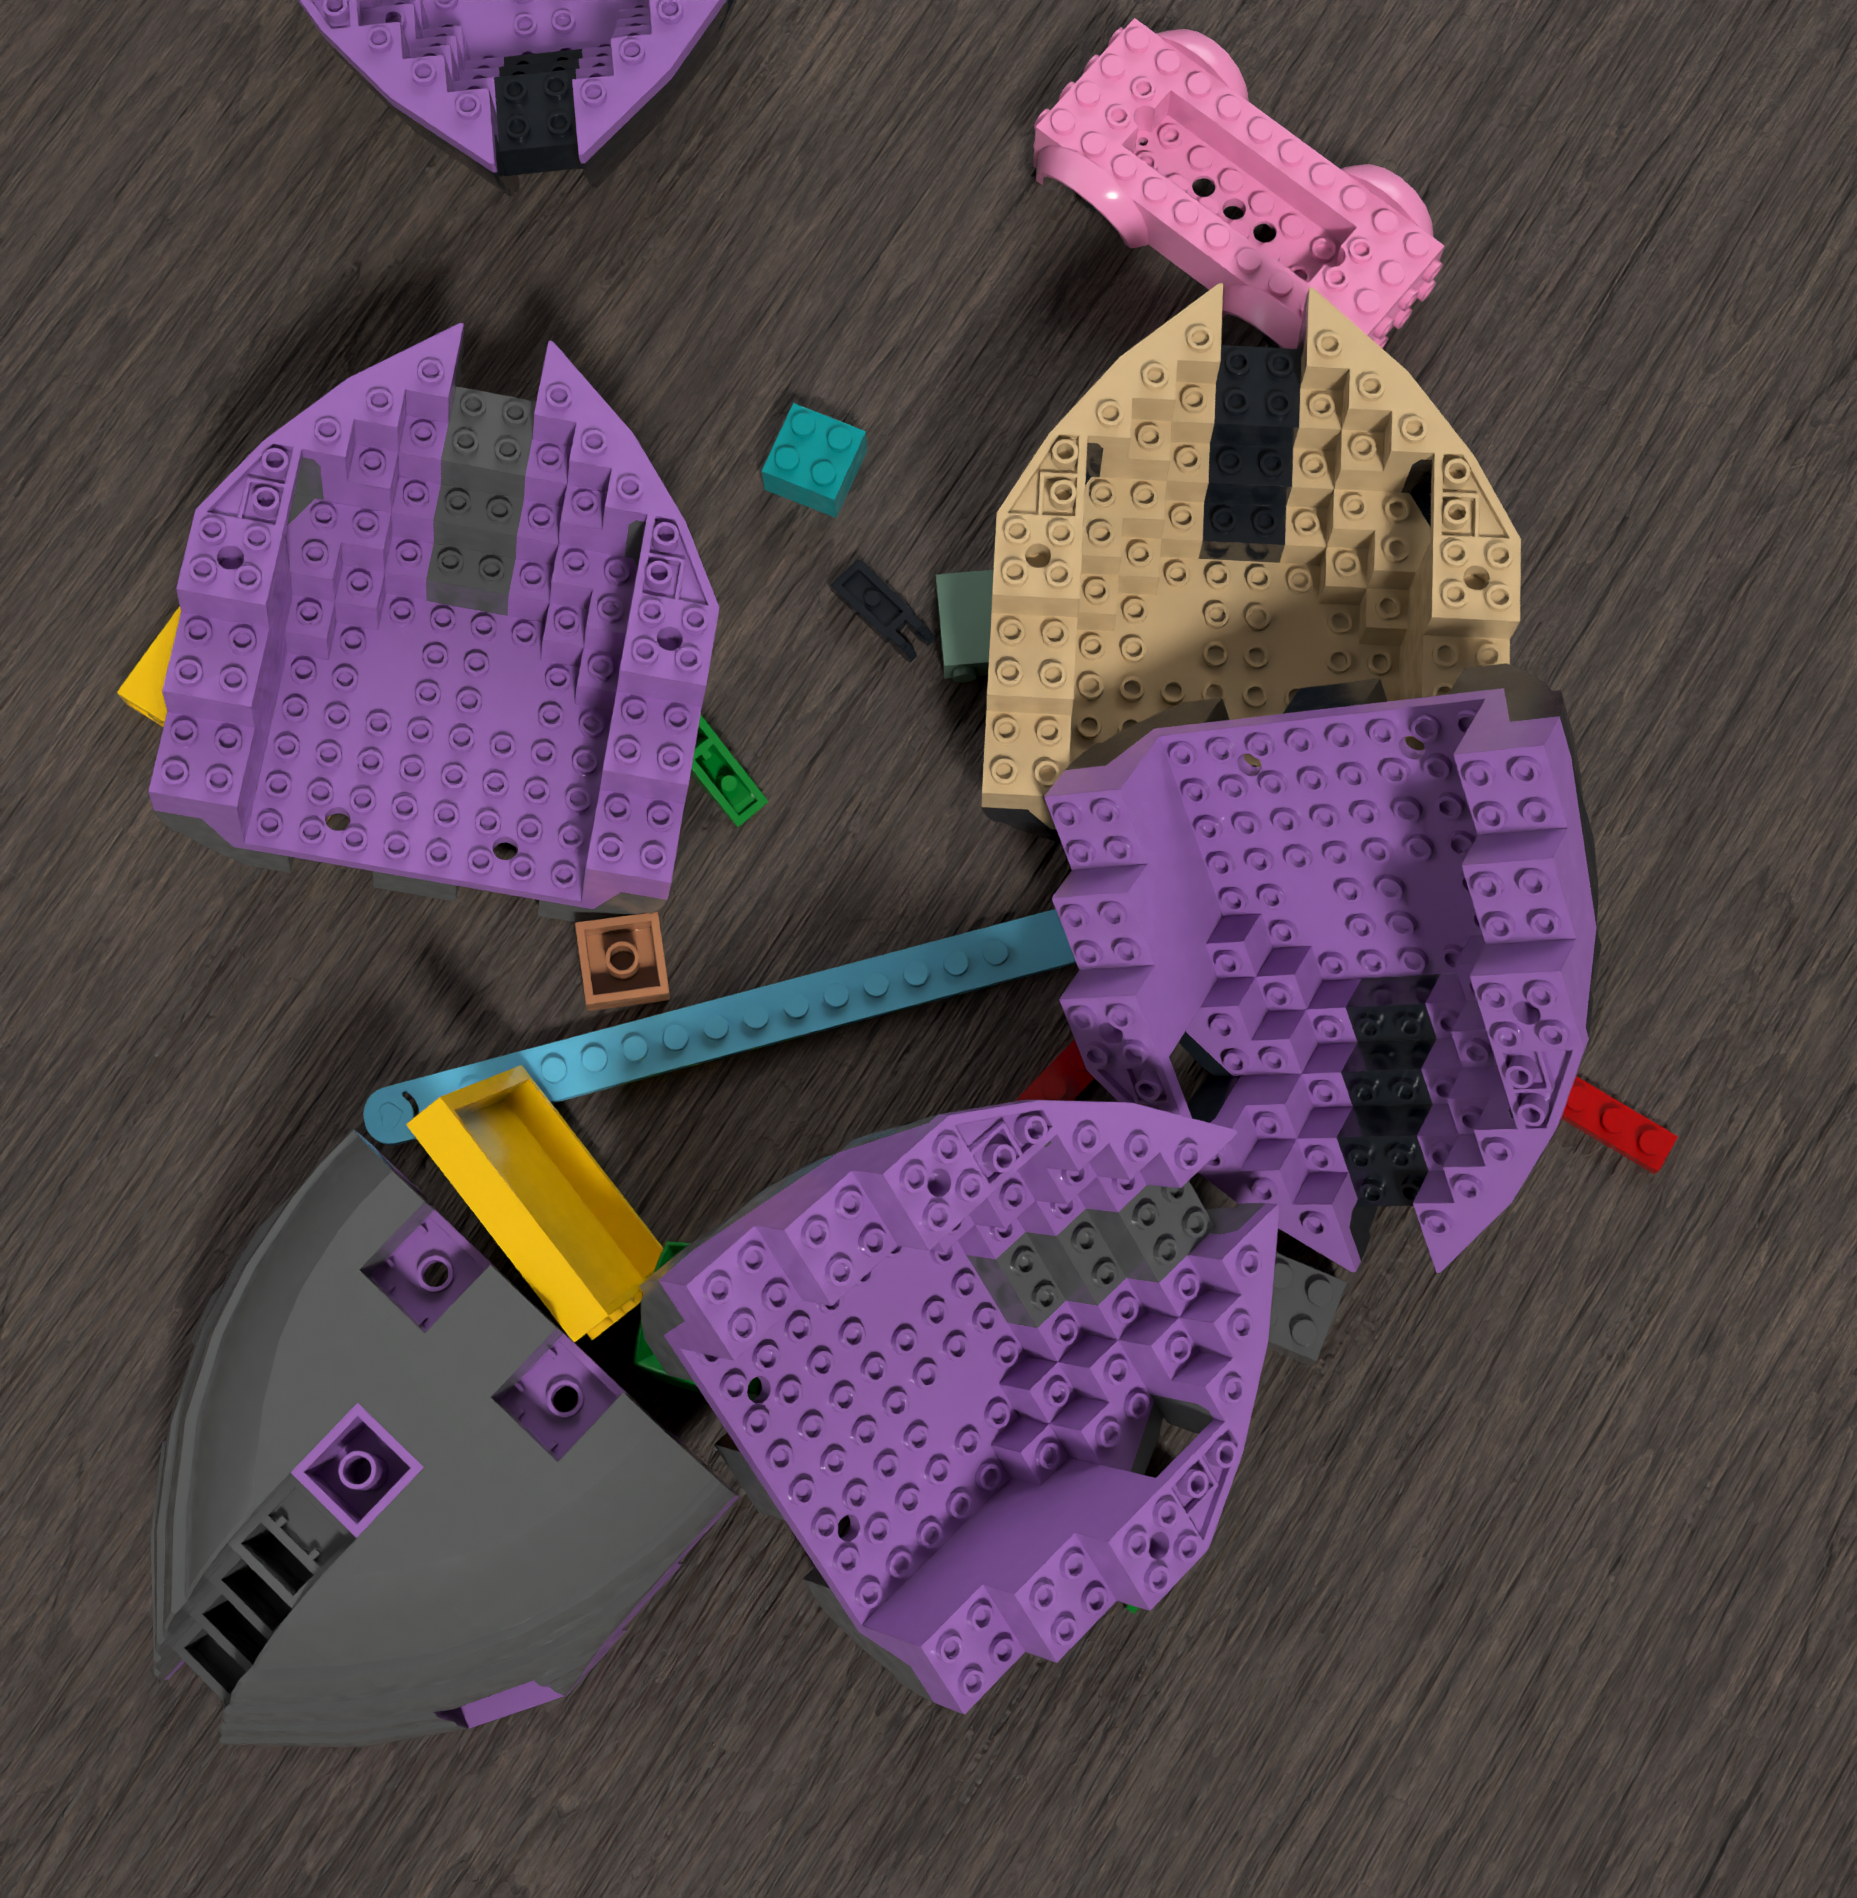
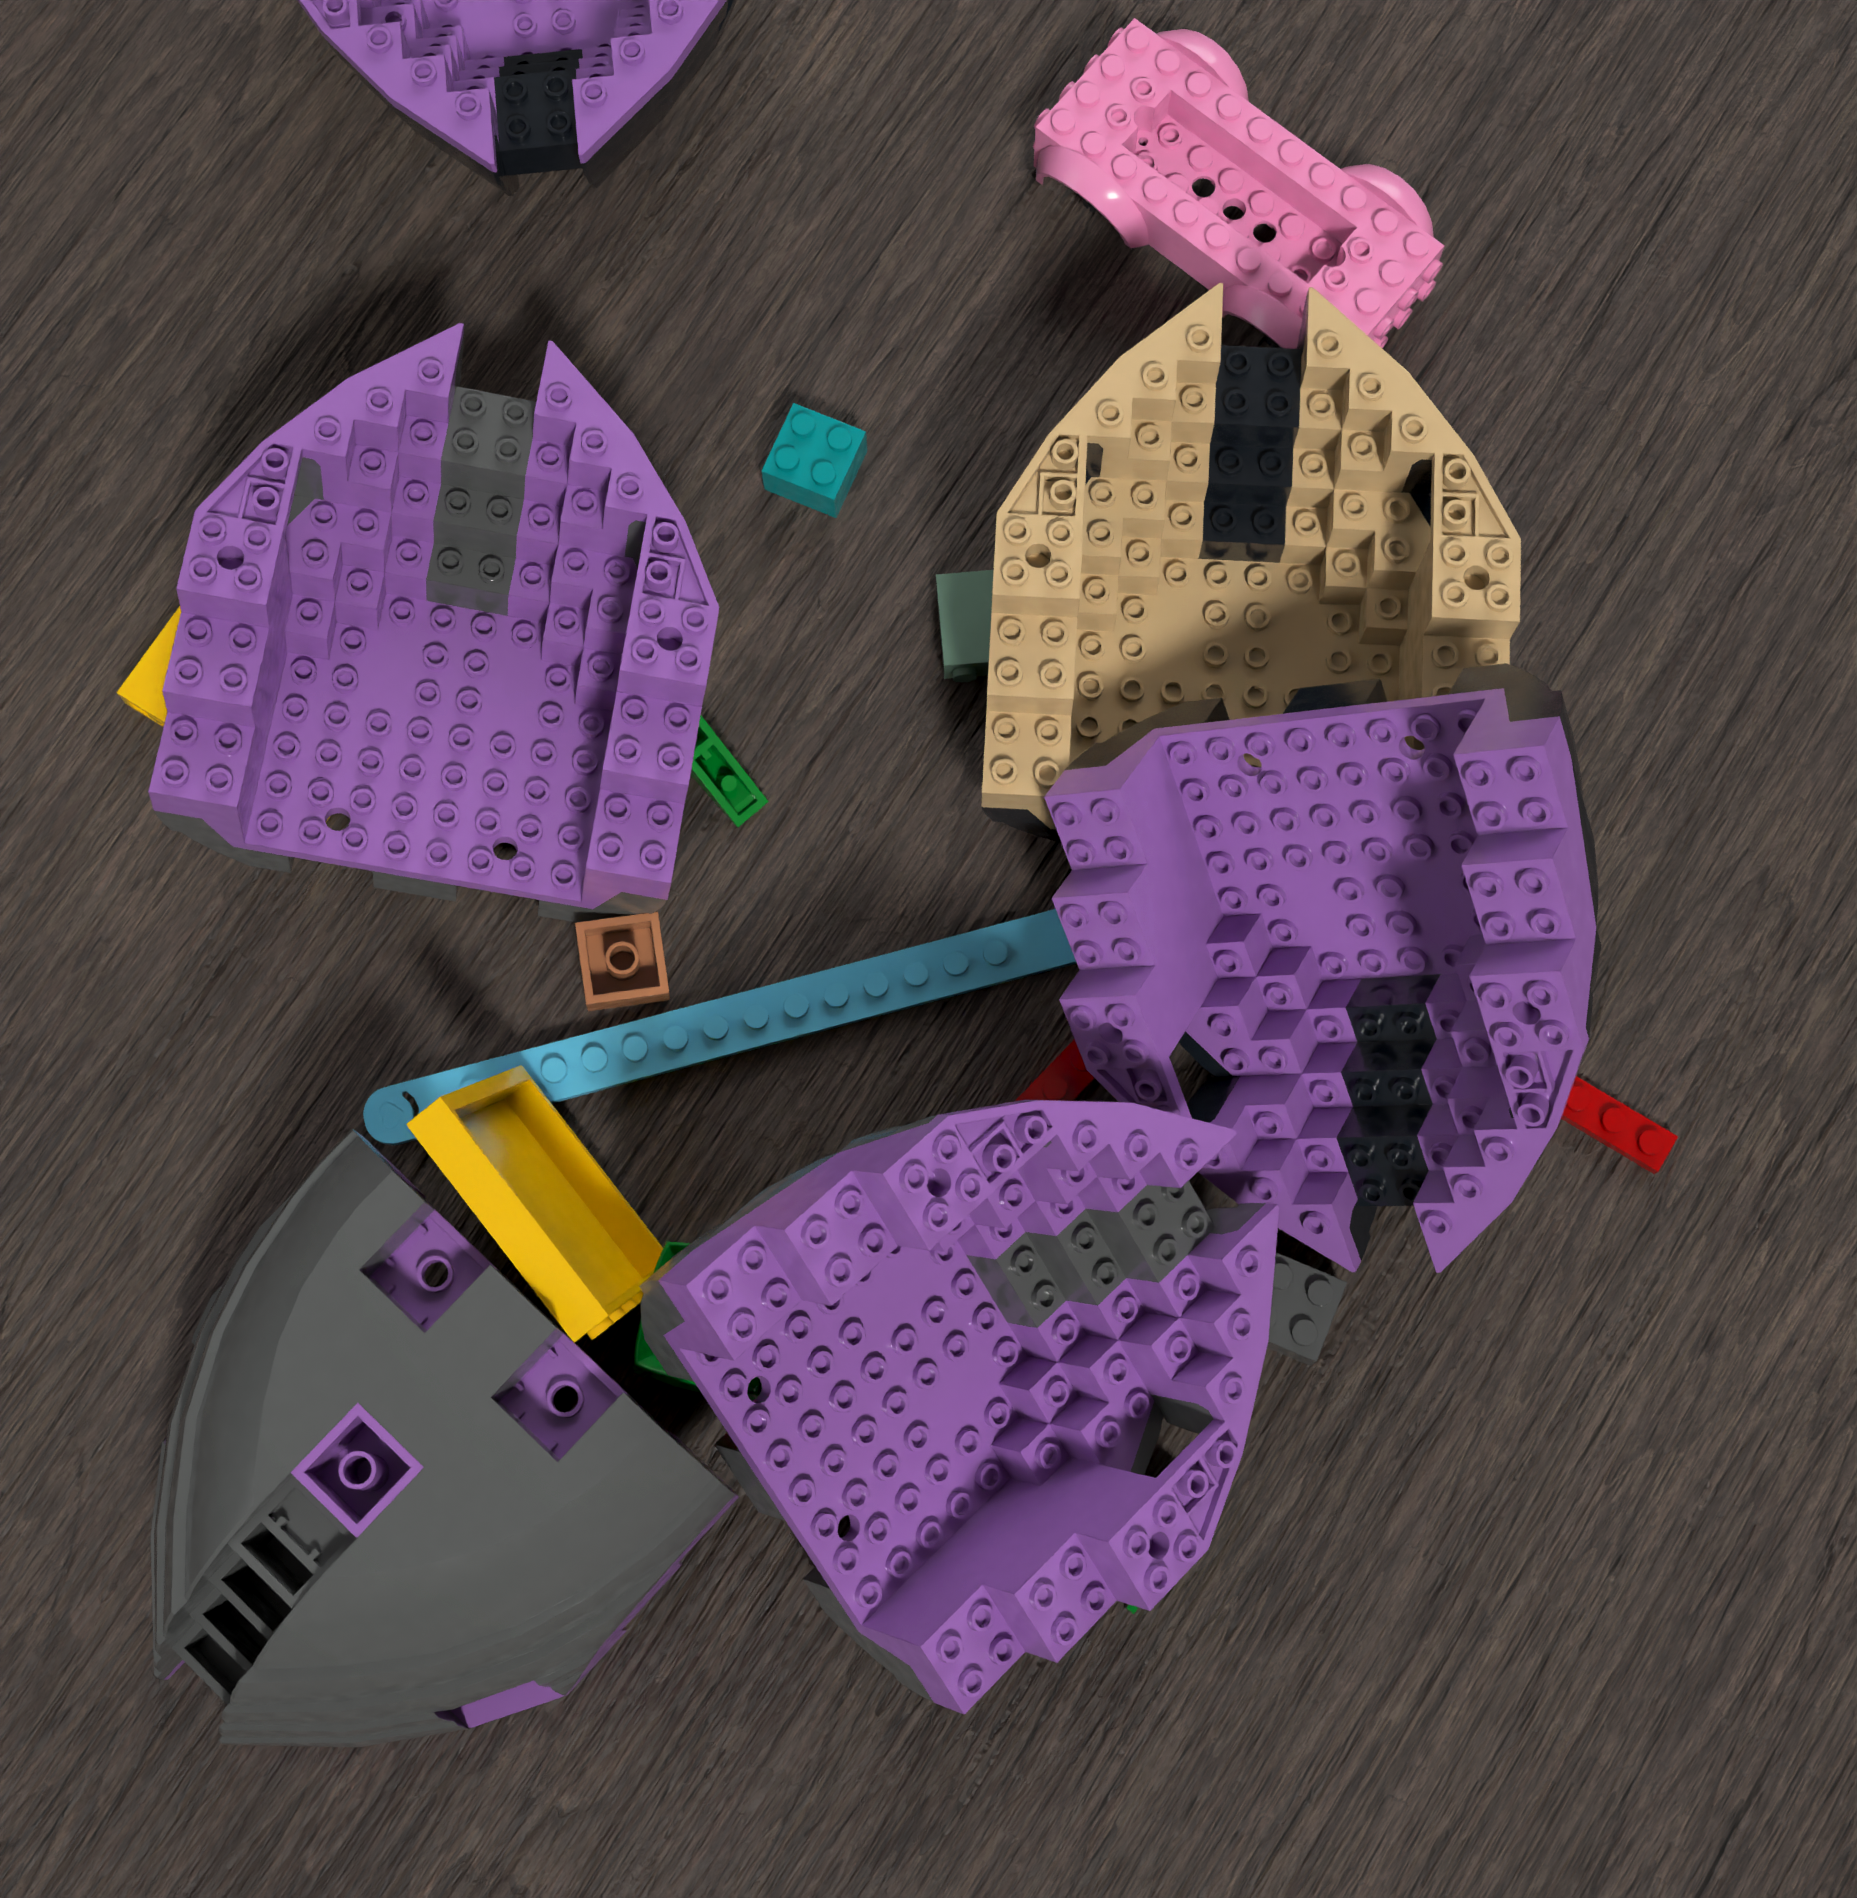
(880, 608): black hinge -> none

